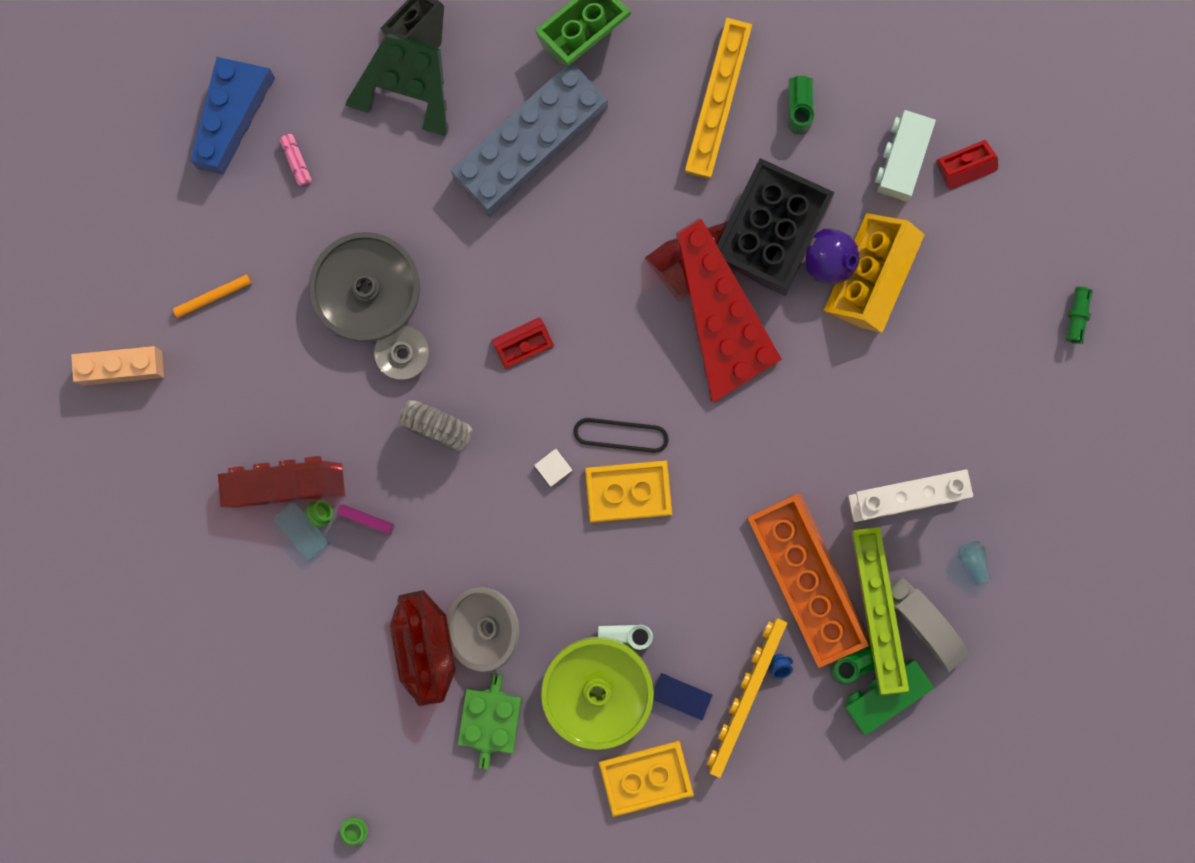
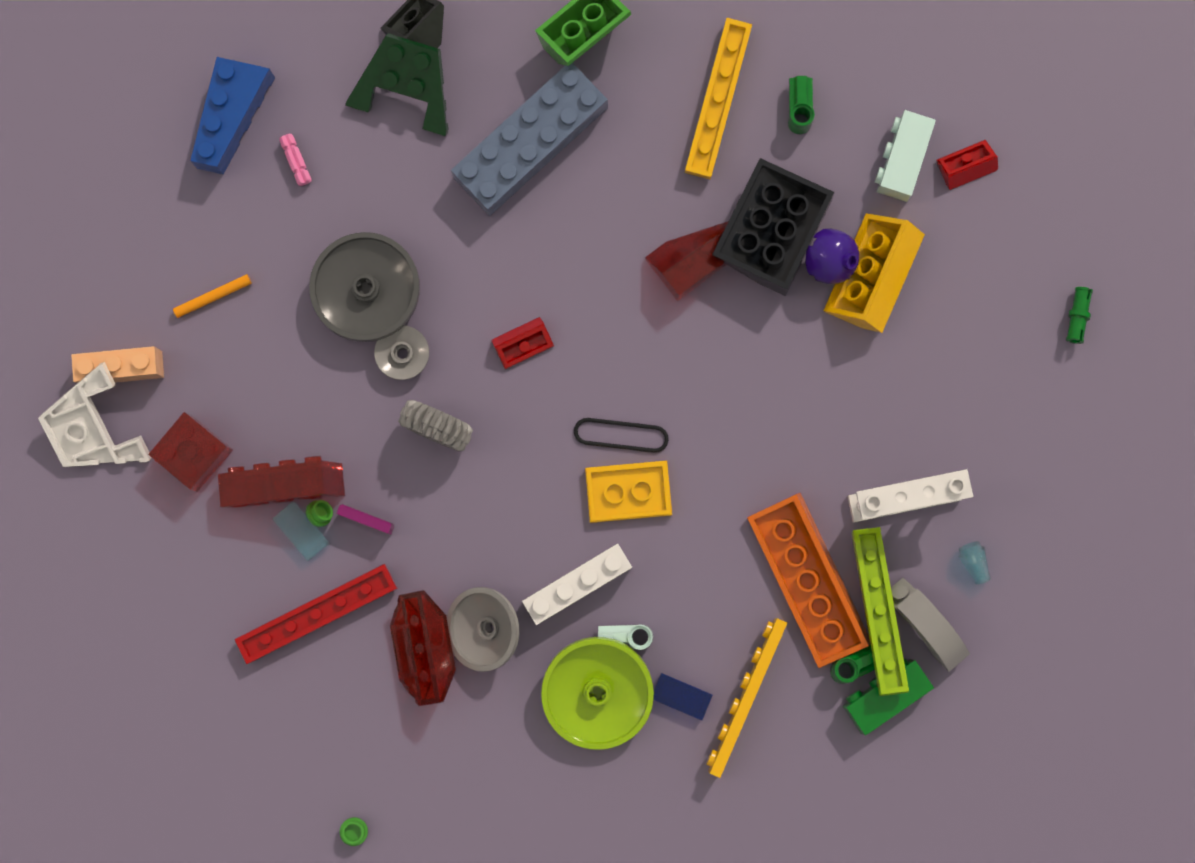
(79, 431): none -> white wing
(190, 452): none -> clear red brick
(316, 614): none -> red plate
(490, 721): bright green plate -> none
(553, 467): white tile -> none
(577, 584): none -> white brick
(646, 778): yellow tile -> none
(725, 323): red wing -> none
(780, 666): blue plate -> none

